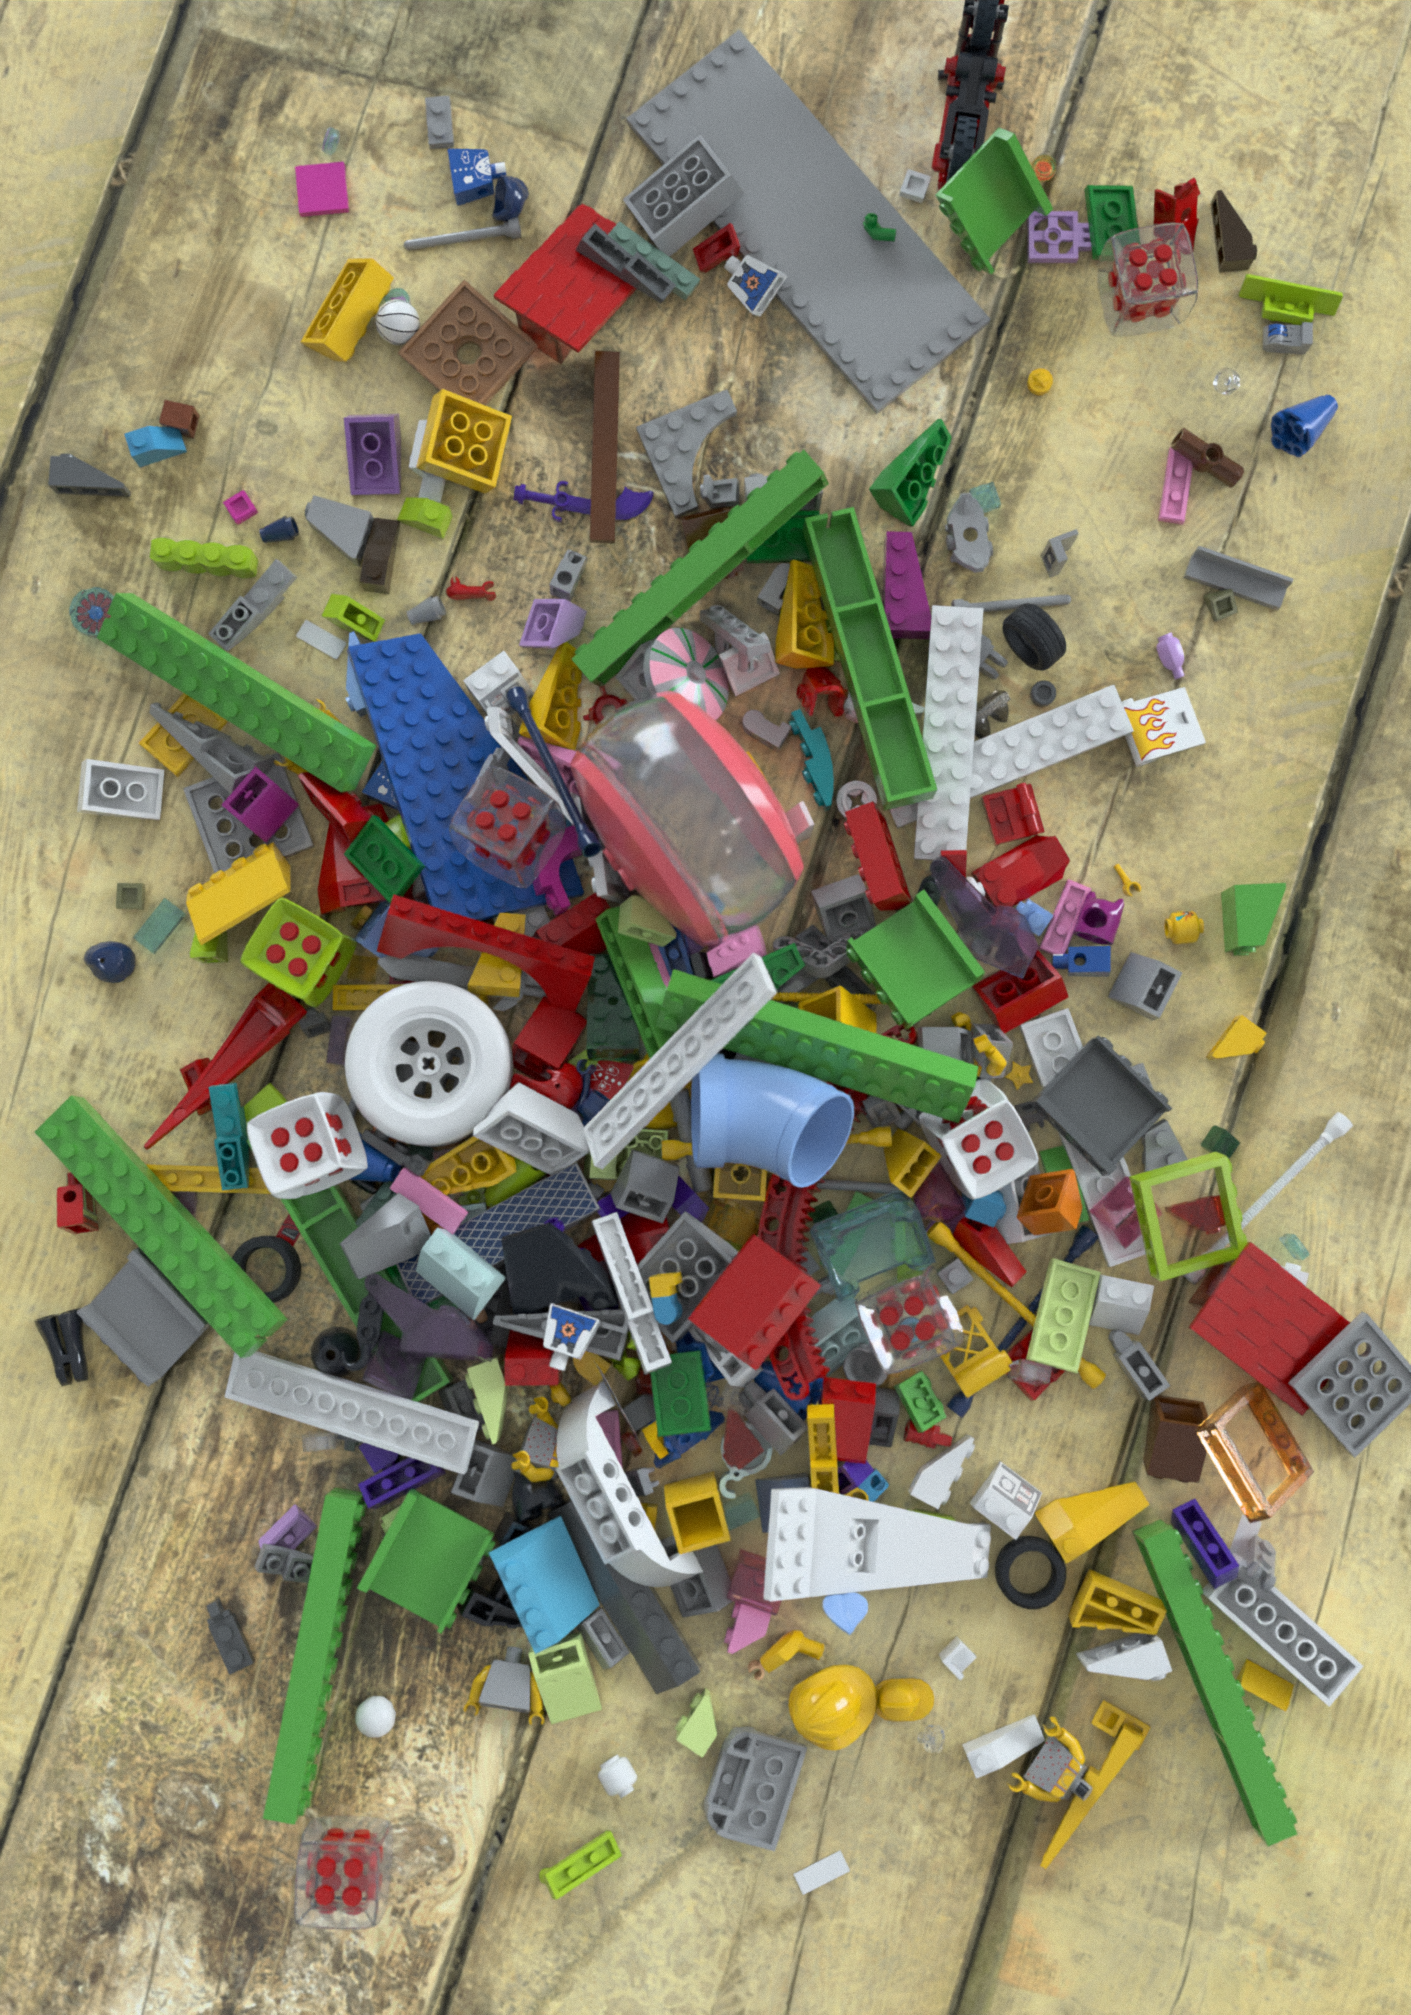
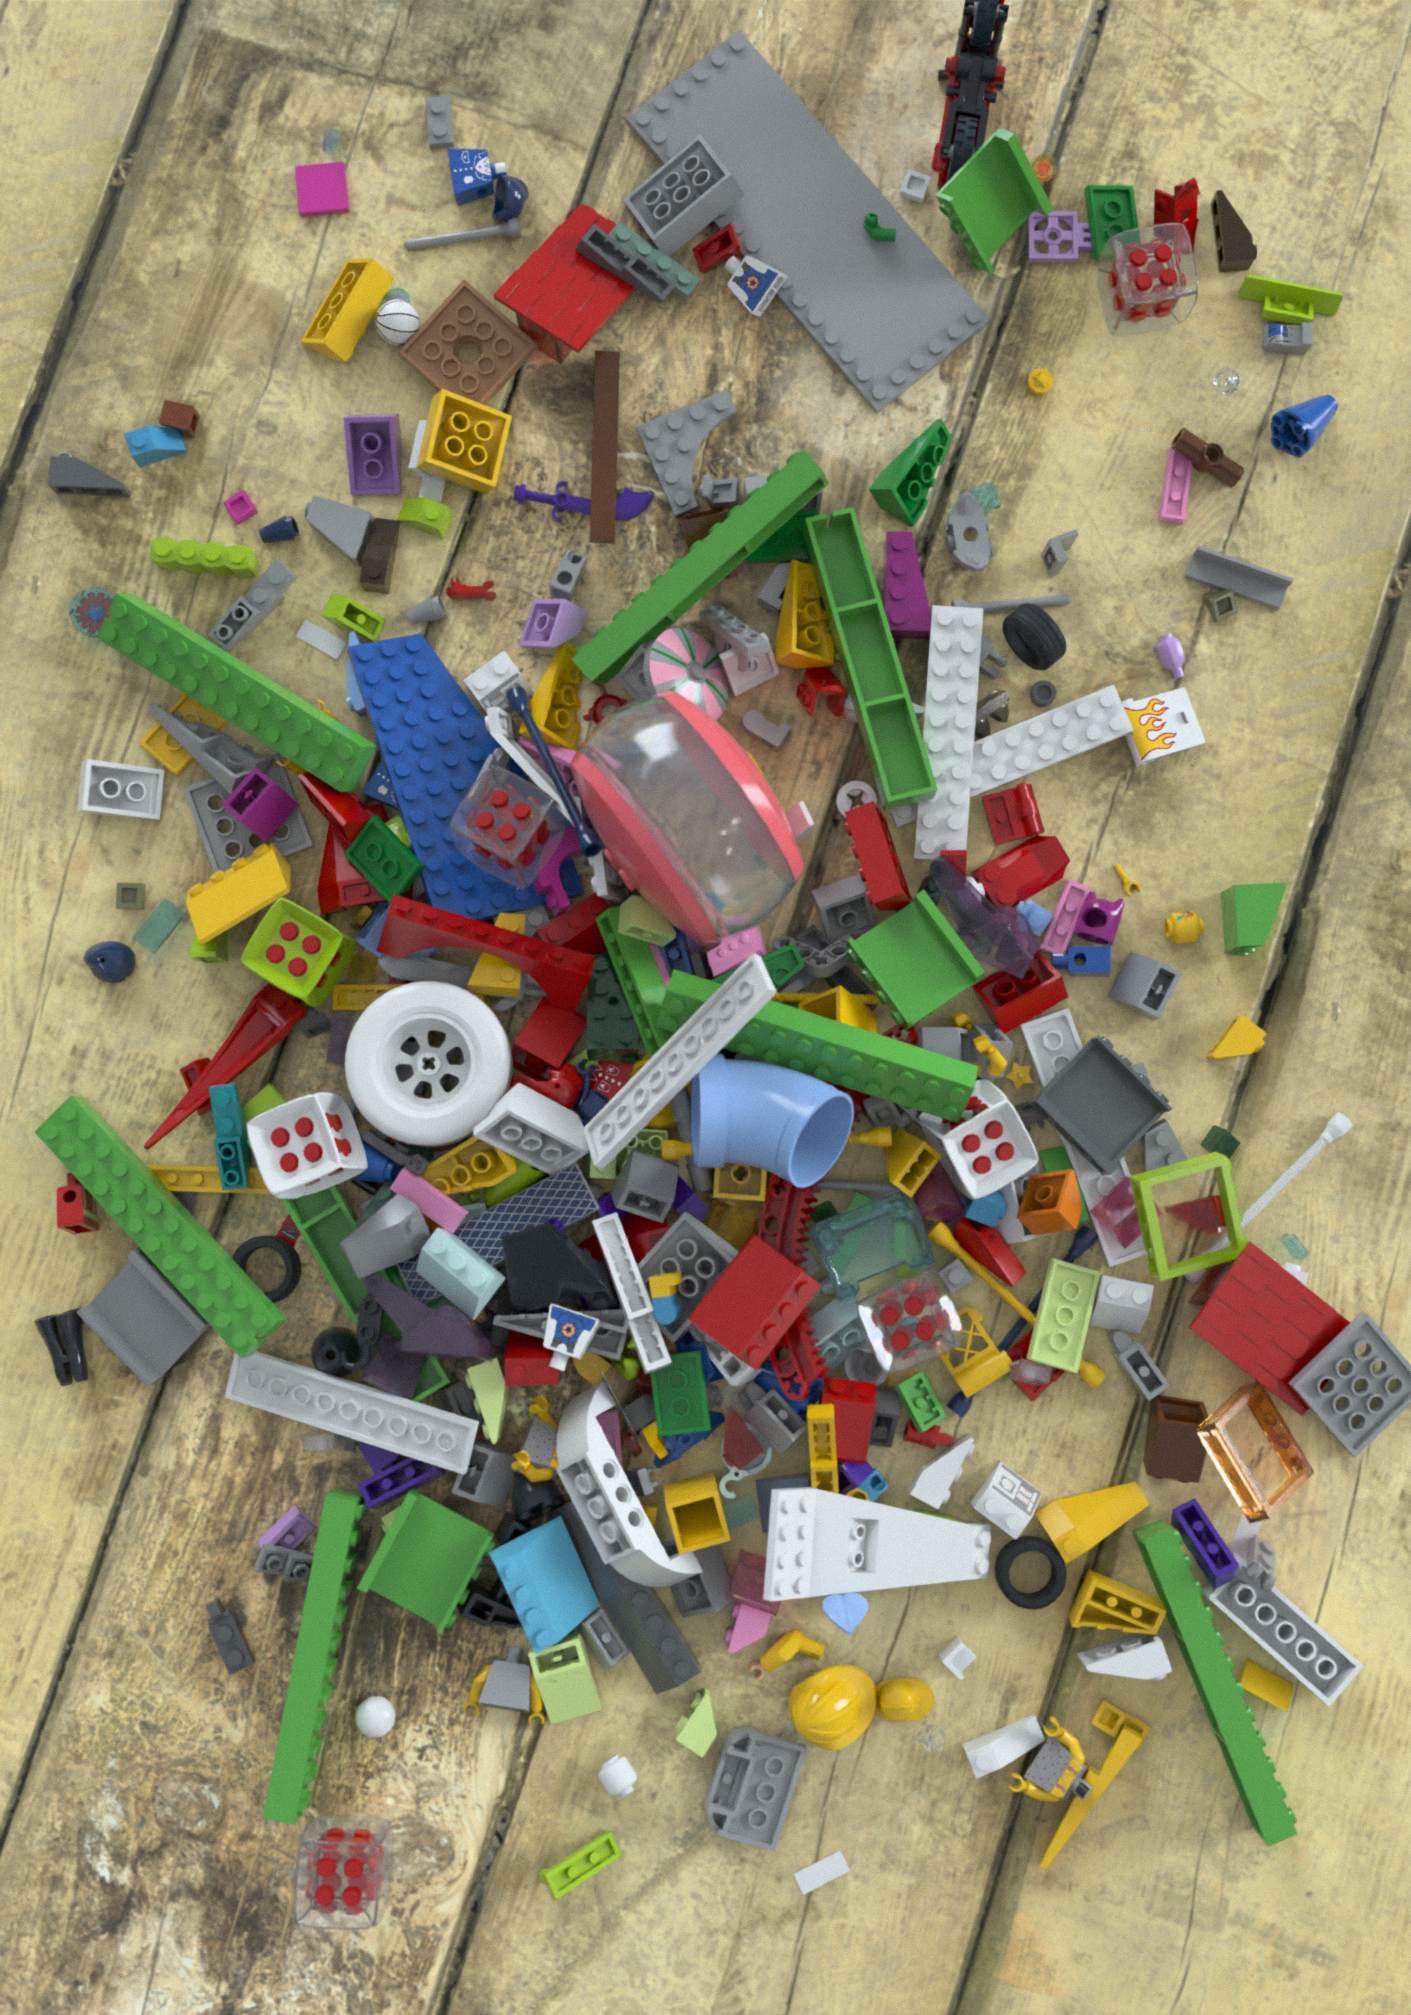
(560, 1395): yellow tile -> none
(819, 767): teal slope -> none

